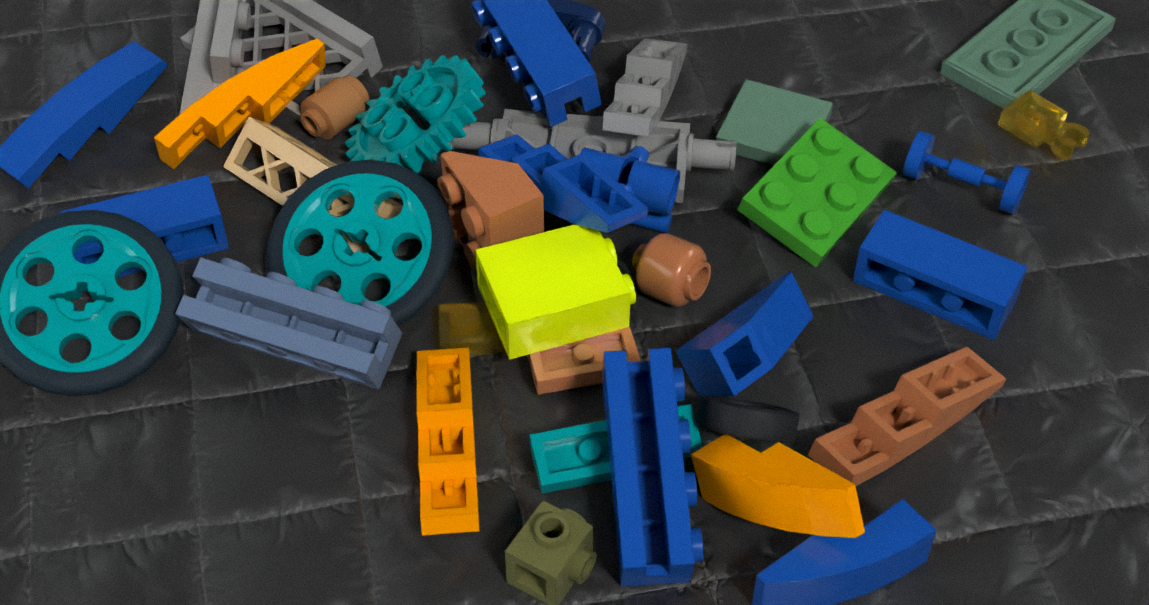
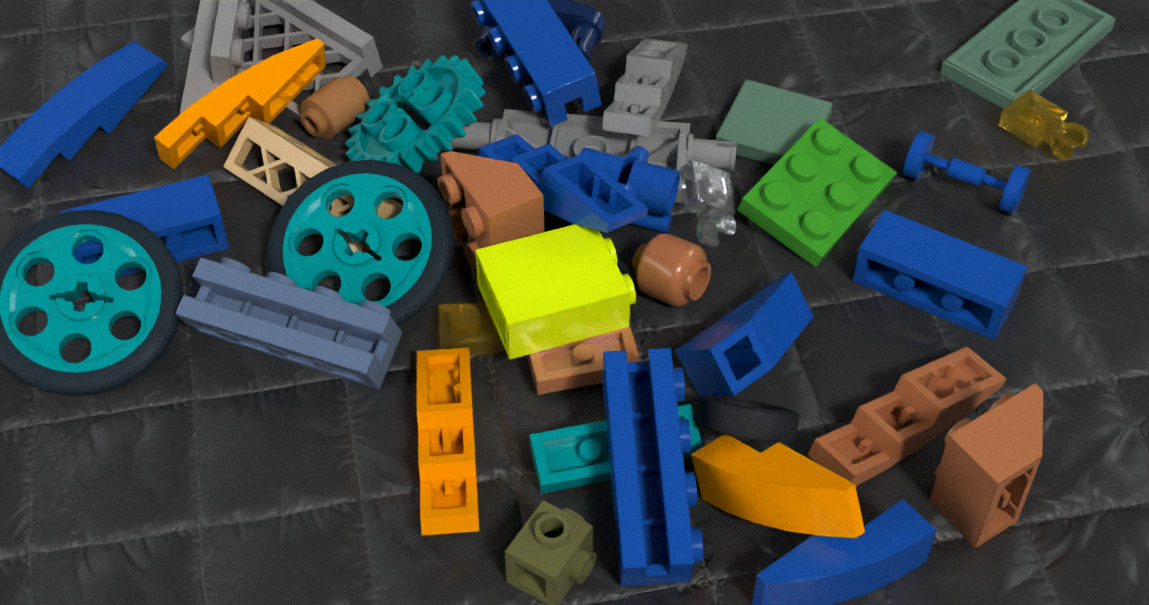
(710, 195): none -> clear plate
(990, 466): none -> nougat slope

